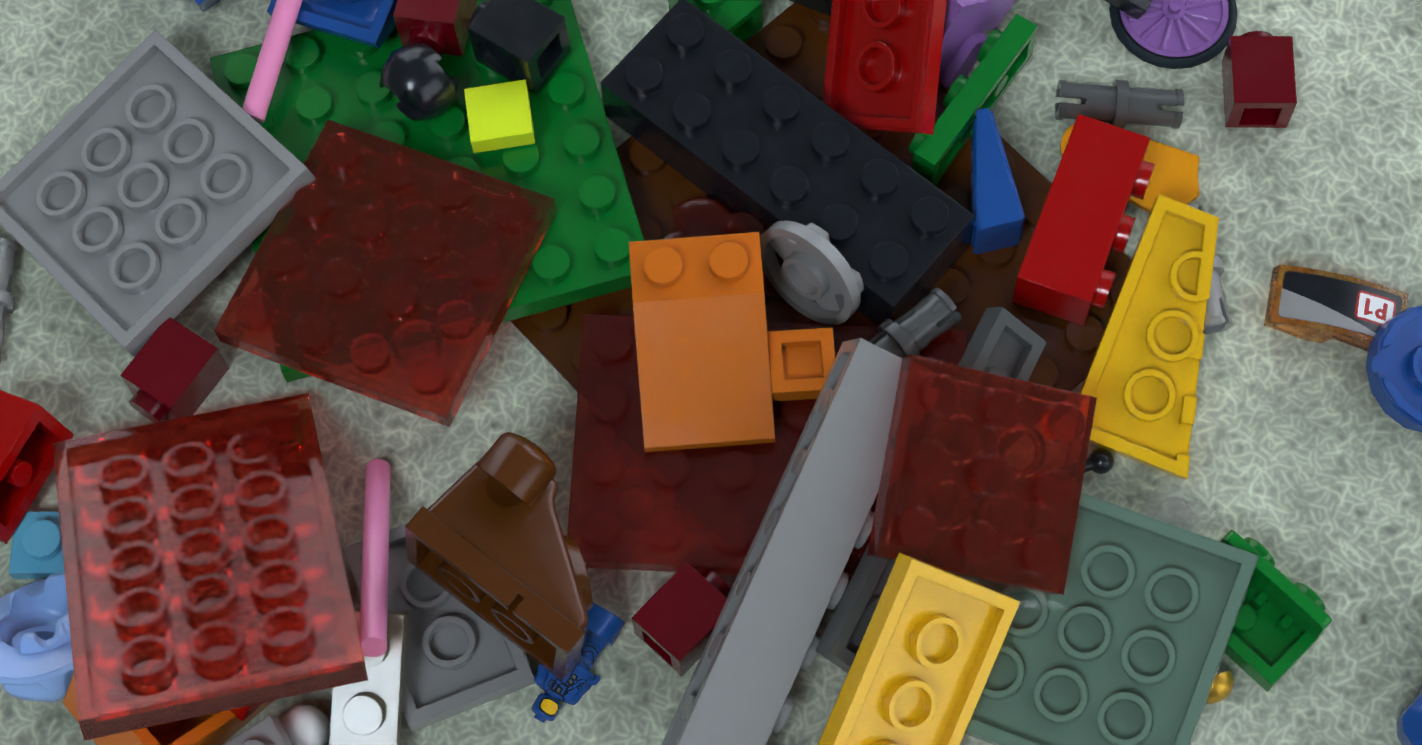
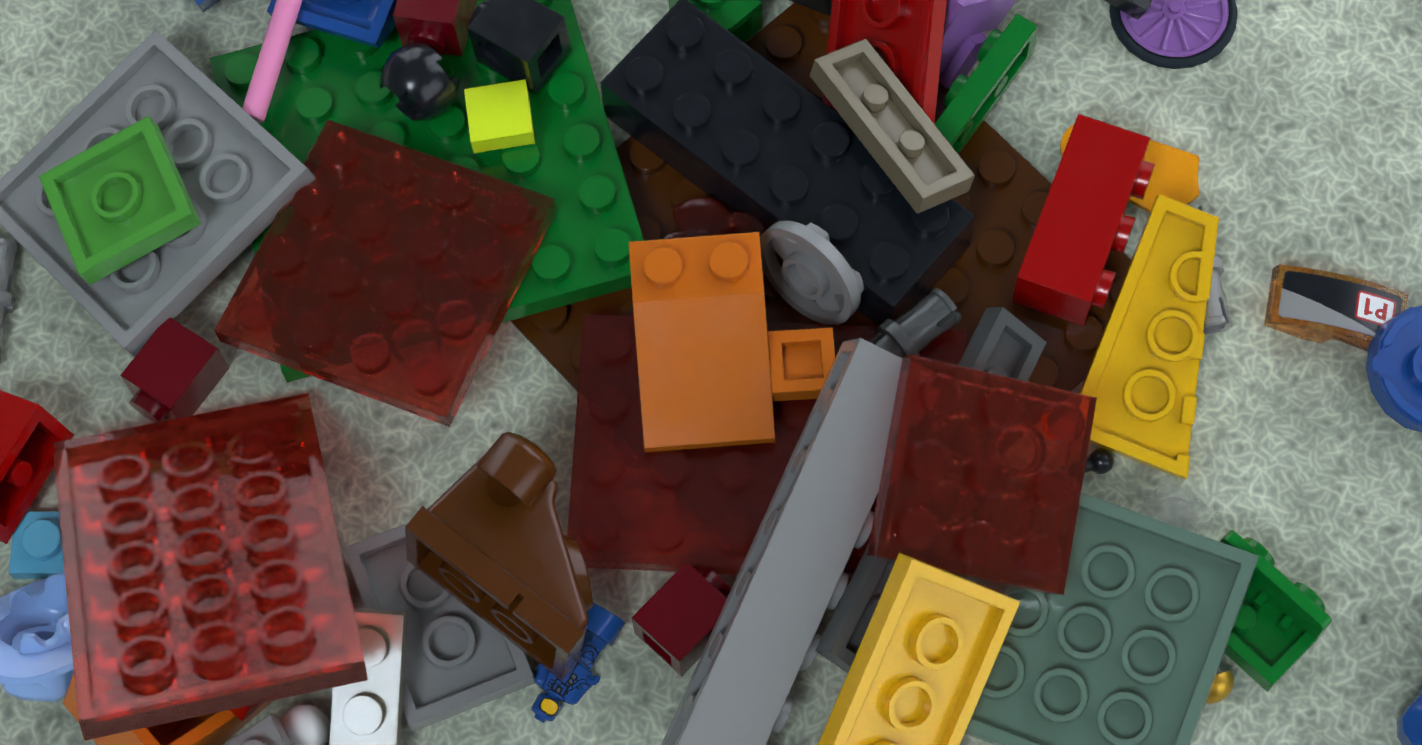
(119, 200): none -> bright green plate
(375, 558): bright pink bar -> none
(892, 126): none -> dark tan plate
(993, 191): blue slope -> none
(1119, 103): dark grey pin -> none
(1259, 81): dark red brick -> none

